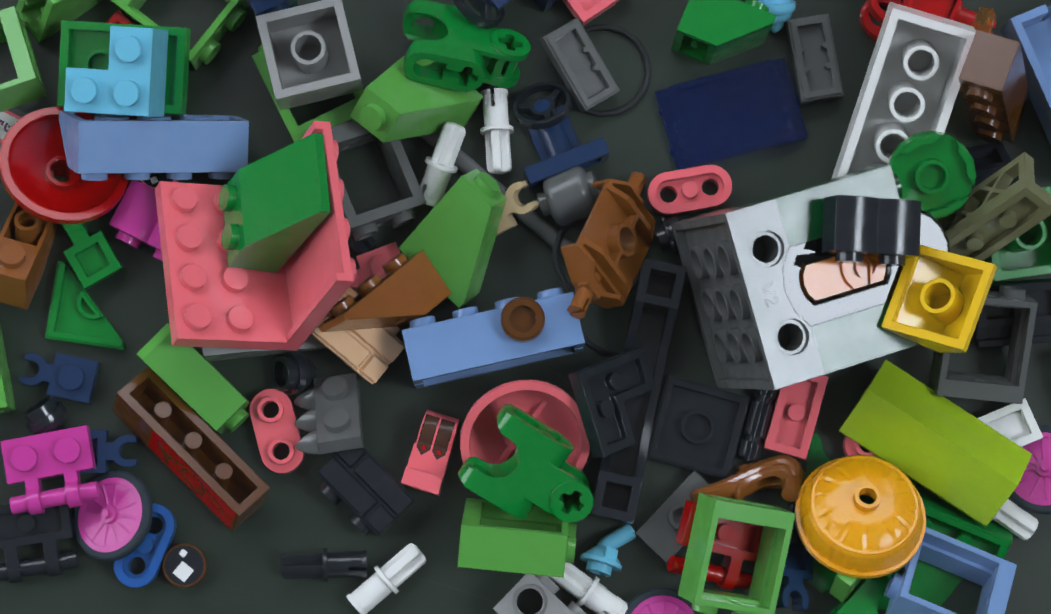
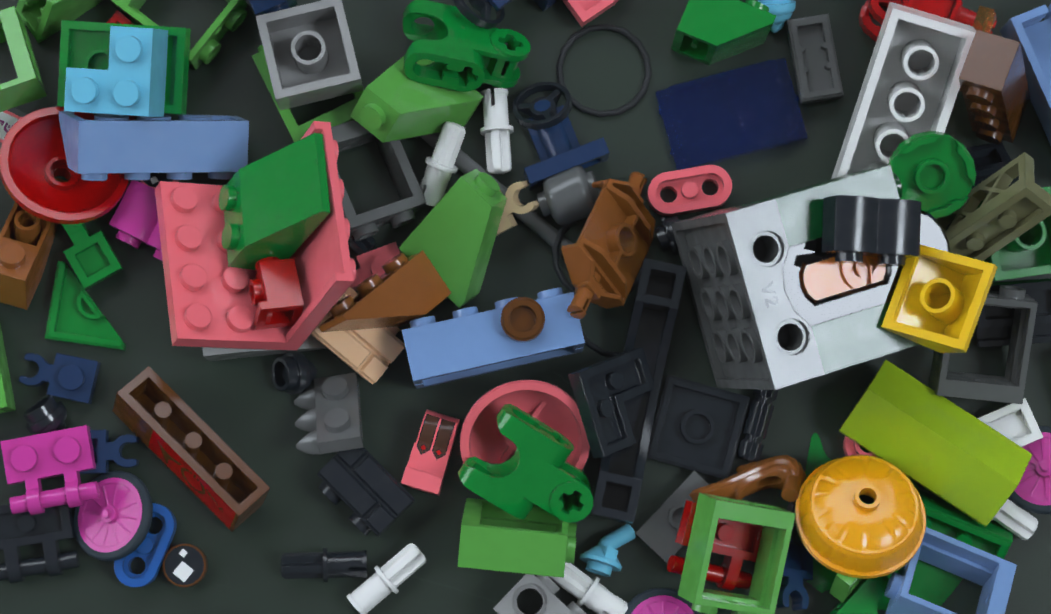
(196, 382): bright green slope -> none
(276, 293): none -> red brick
(276, 431): coral plate -> none
(579, 65): dark grey plate -> none
(795, 417): coral plate -> none

